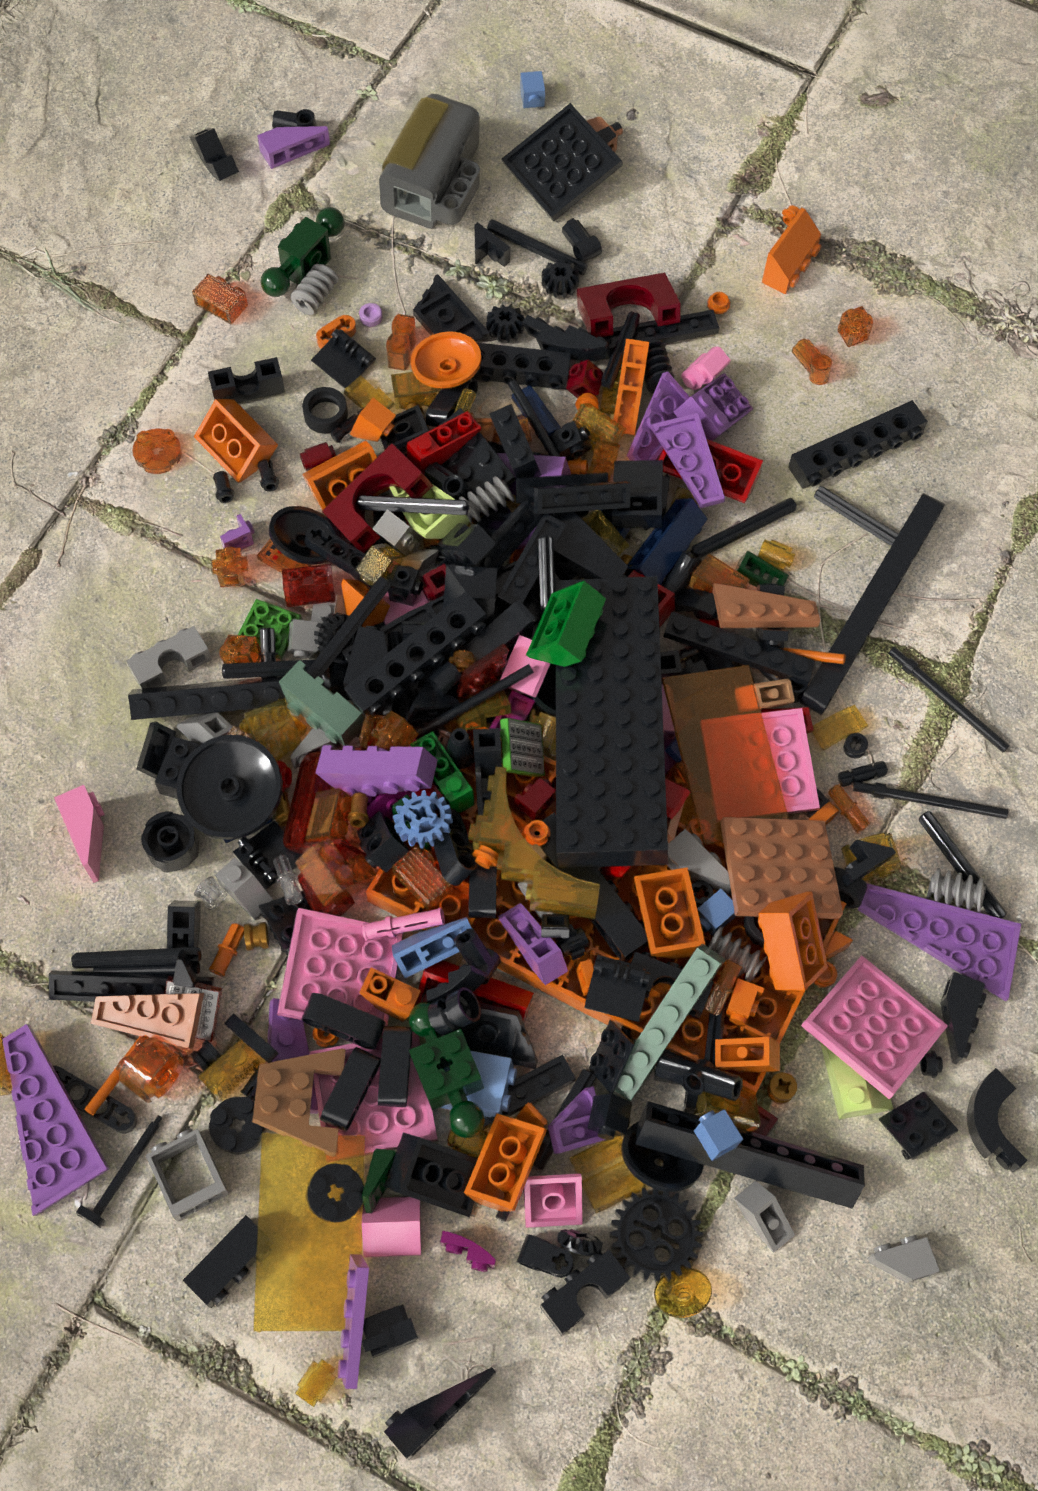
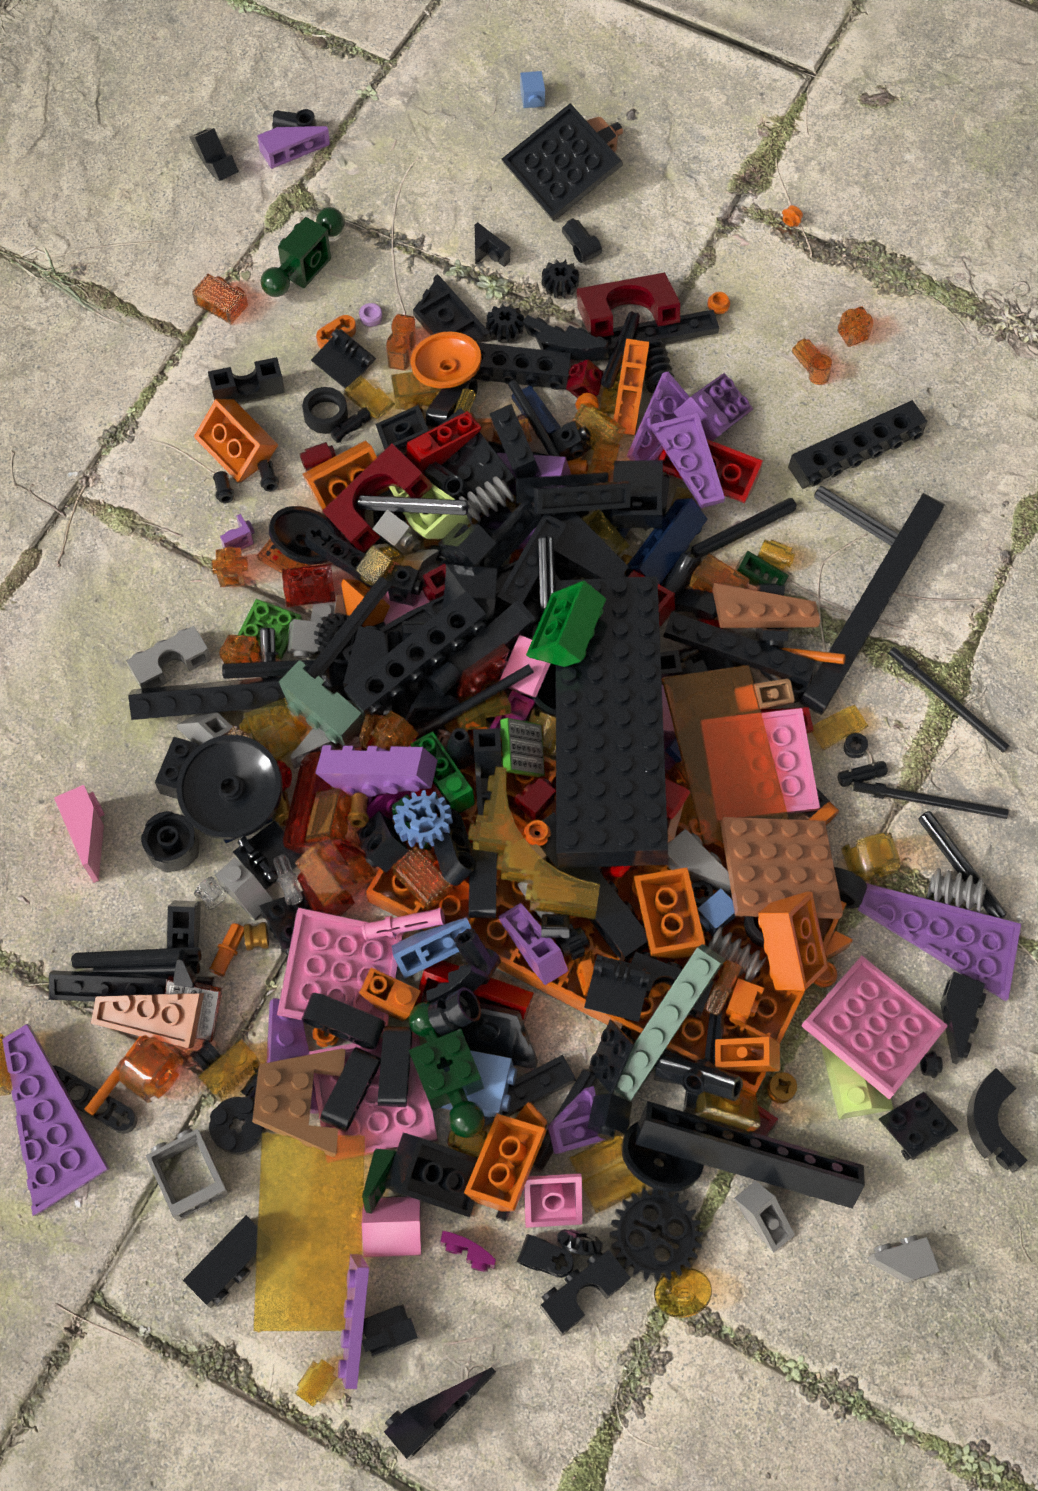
(94, 1216): black piece -> none
(152, 439): clear orange plate -> none
(155, 748): black plate -> none
(251, 1038): black beam -> none
(314, 288): light grey piece -> none
(350, 1200): black plate -> none
(373, 422): orange slope -> none
(430, 163): dark grey piece -> none
(462, 660): clear orange plate -> none
(486, 857): orange plate -> none
(534, 245): black axle -> none
(705, 368): bright pink brick -> none
(717, 1134): medium blue brick -> none
(792, 253): orange slope -> none
(848, 808): clear orange axle -> none
(868, 857): black slope -> none

